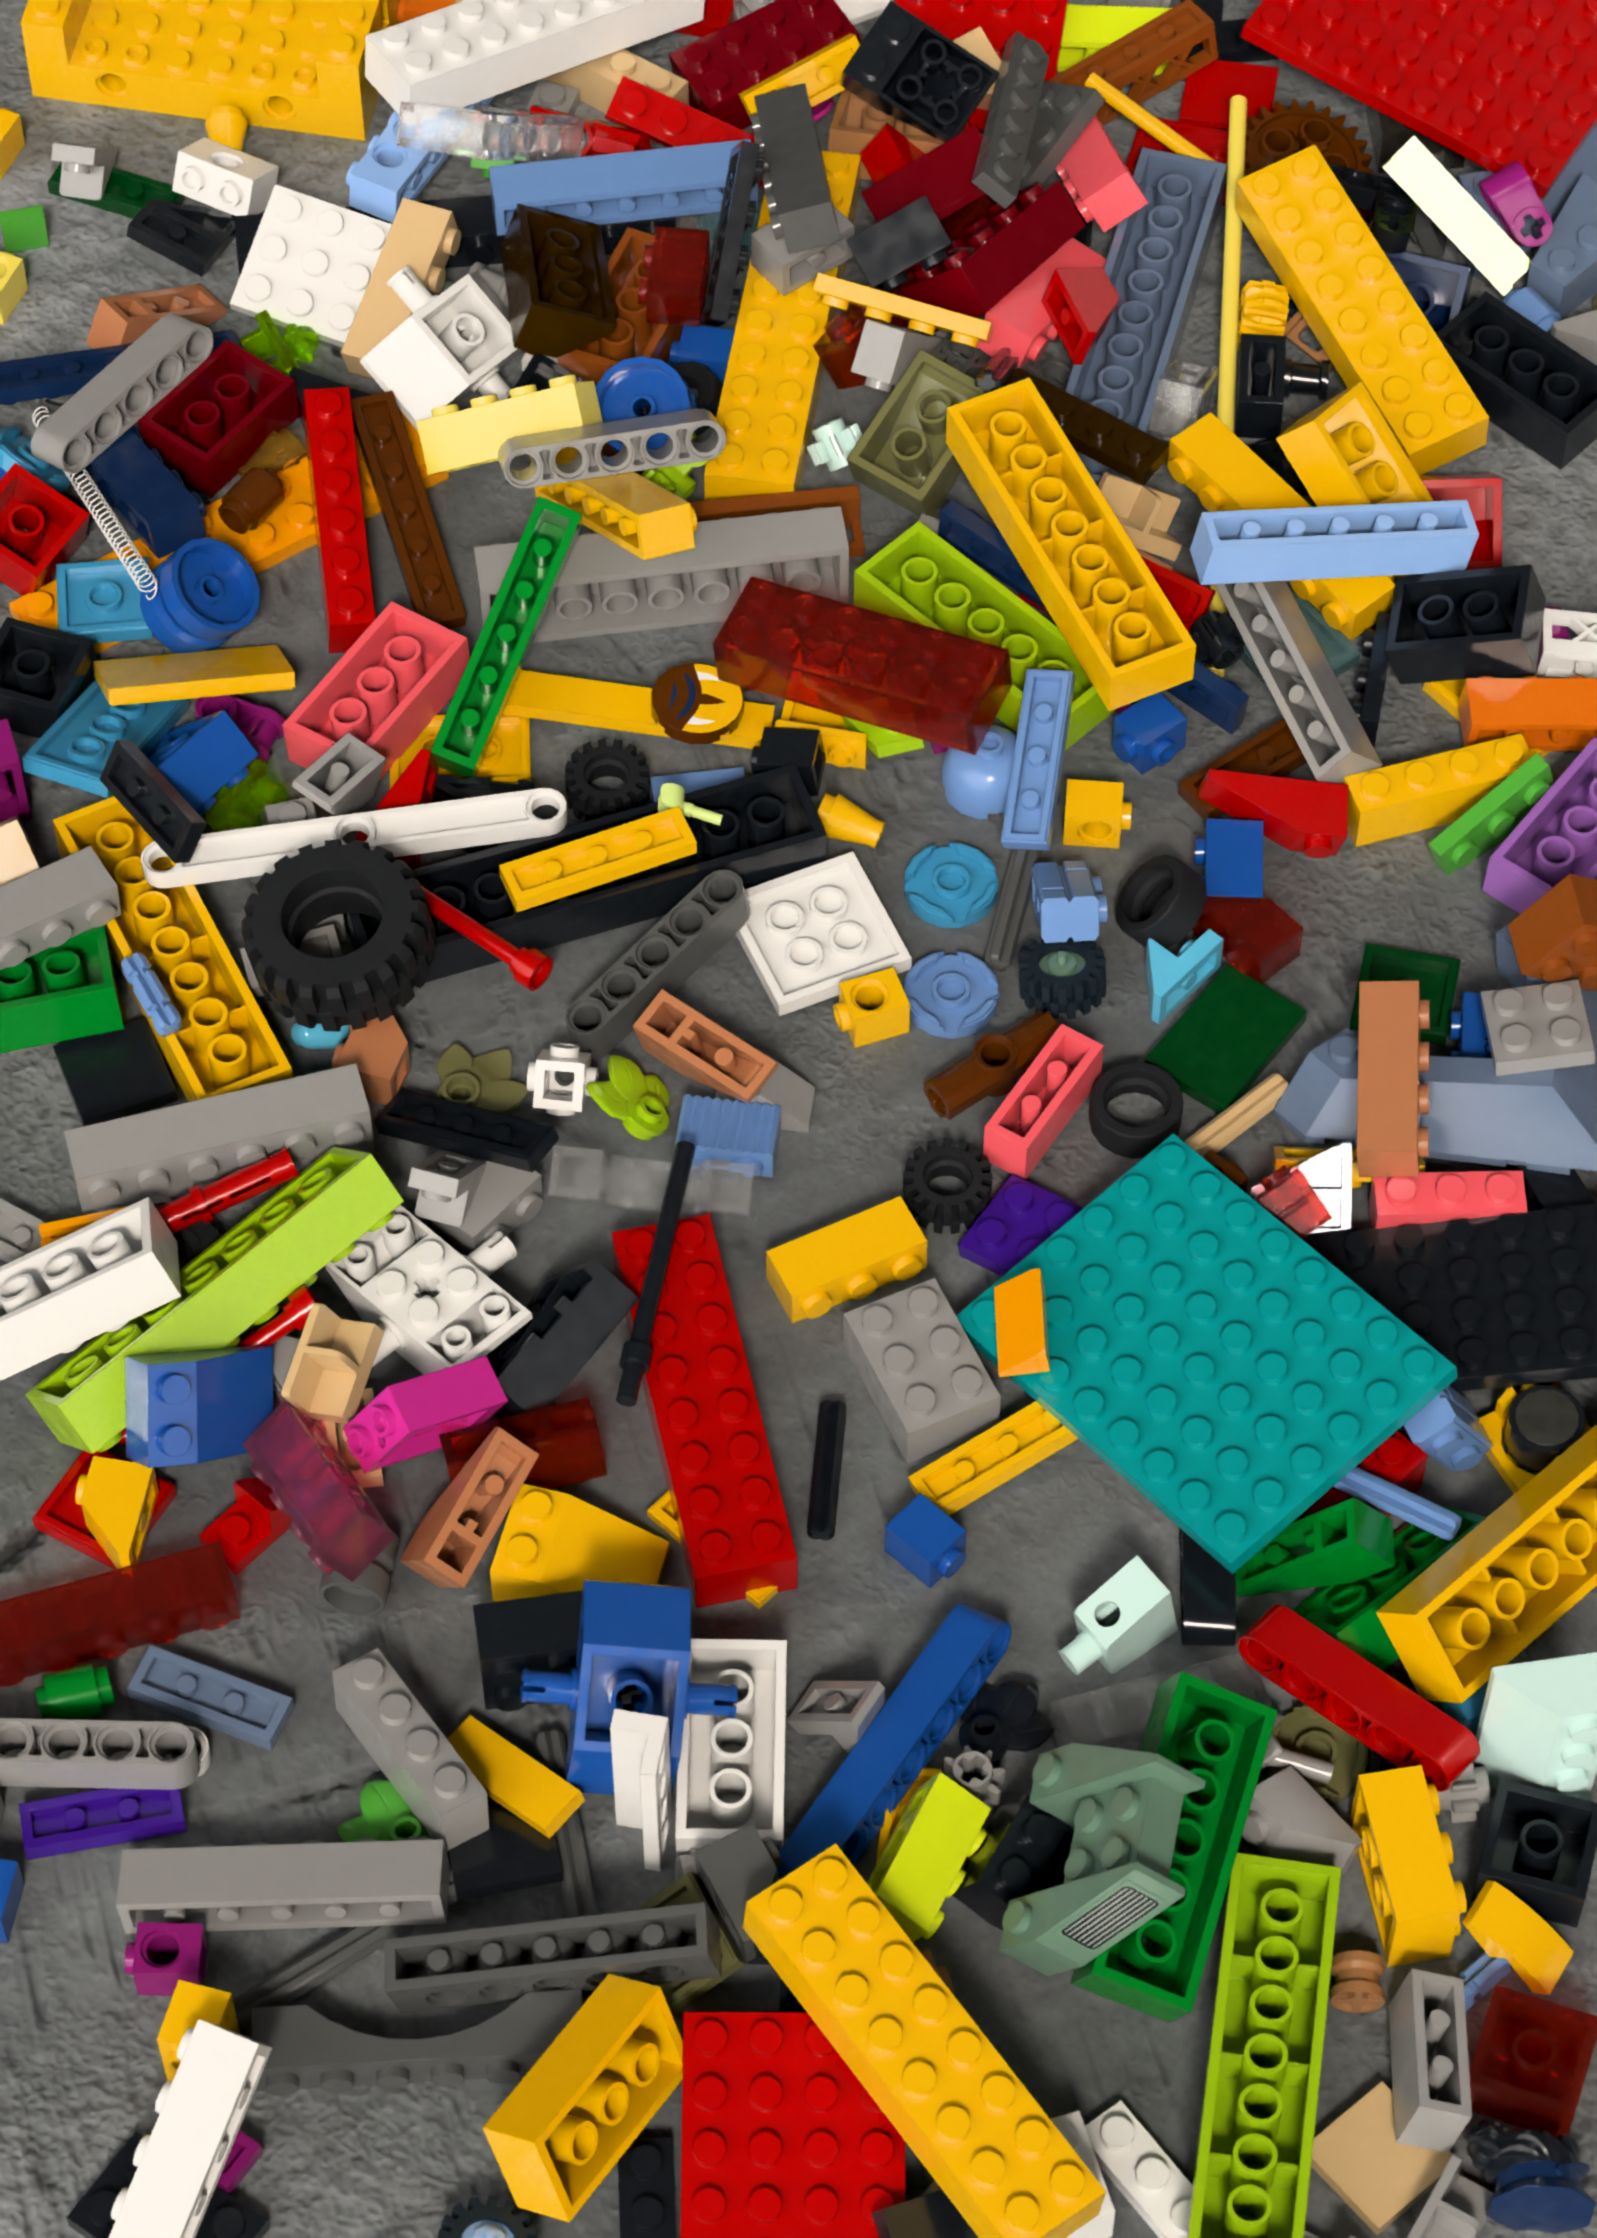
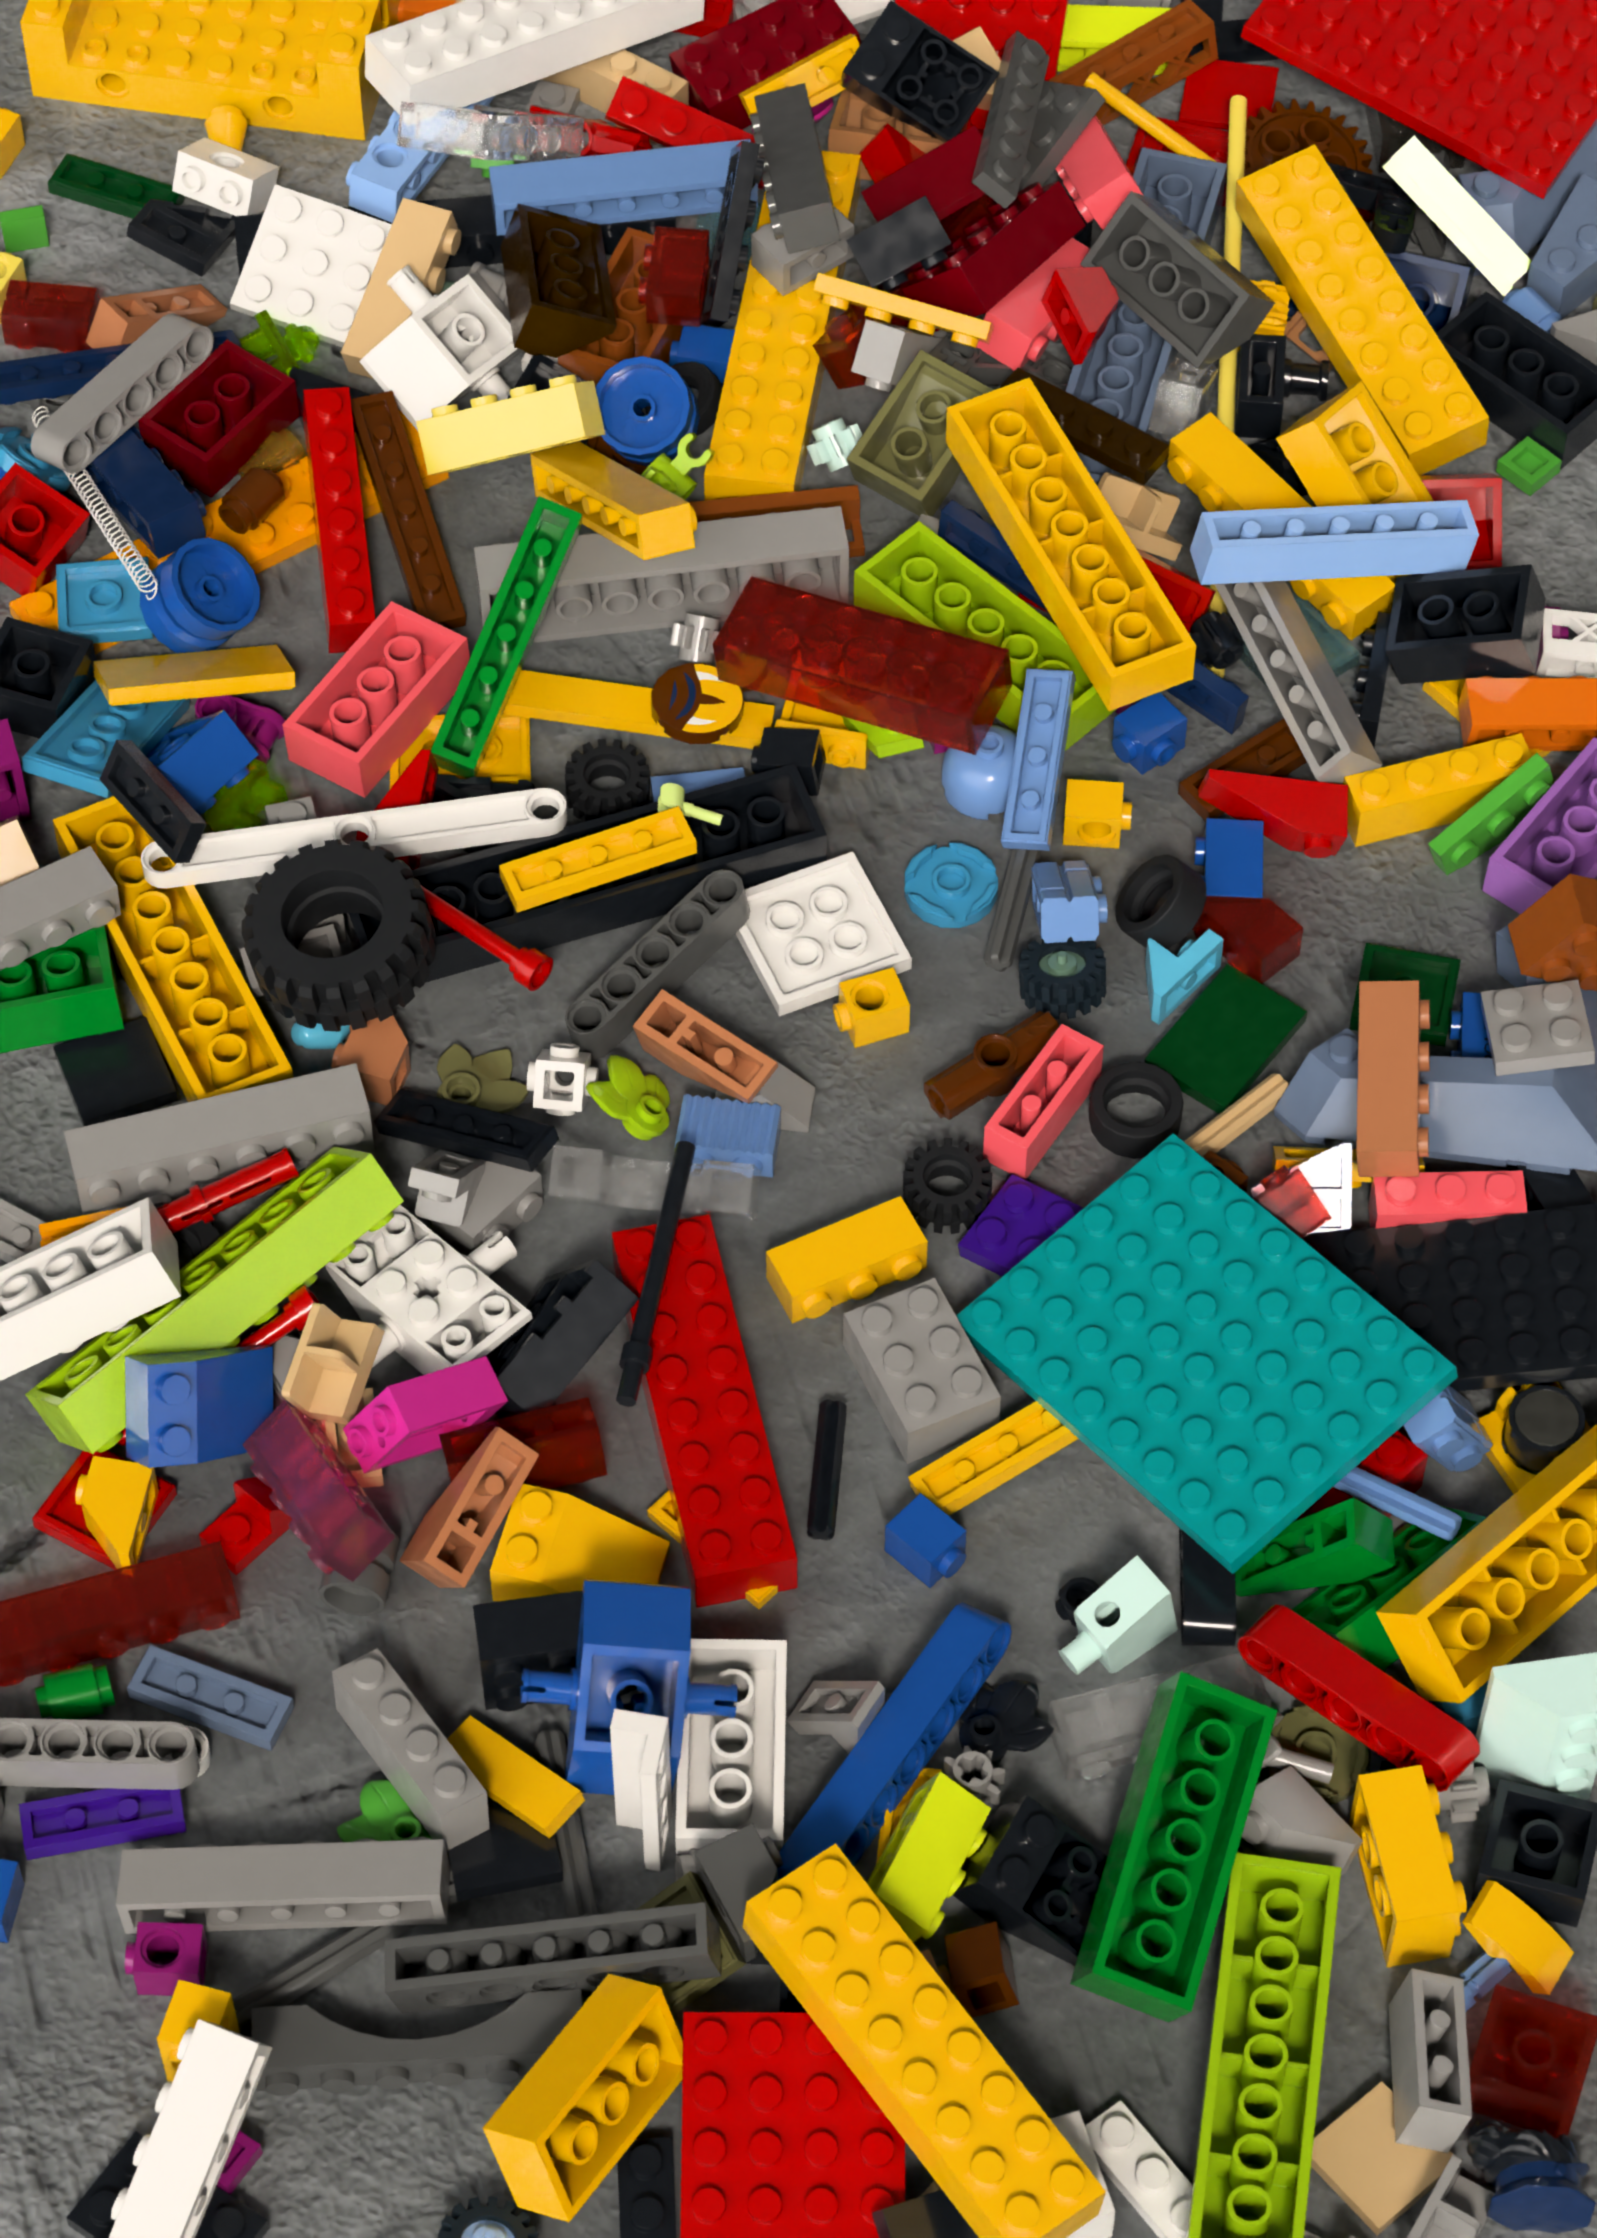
(48, 315): none -> clear red brick
(83, 169): slope -> none
(151, 994): medium blue axle -> none
(342, 776): light grey slope -> none
(631, 458): light grey beam -> none
(695, 638): none -> light grey gear
(849, 822): yellow cone -> none
(951, 994): medium blue tile -> none
(981, 1969): none -> reddish brown brick
(996, 371): axle -> none
(1022, 1325): light orange slope -> none
(1073, 1591): none -> black plate
(1119, 1856): sand green wedge -> none
(1177, 281): none -> dark grey slope
(1357, 1981): medium nougat wheel -> none
(1512, 198): magenta piece -> none
(1528, 466): none -> bright green plate

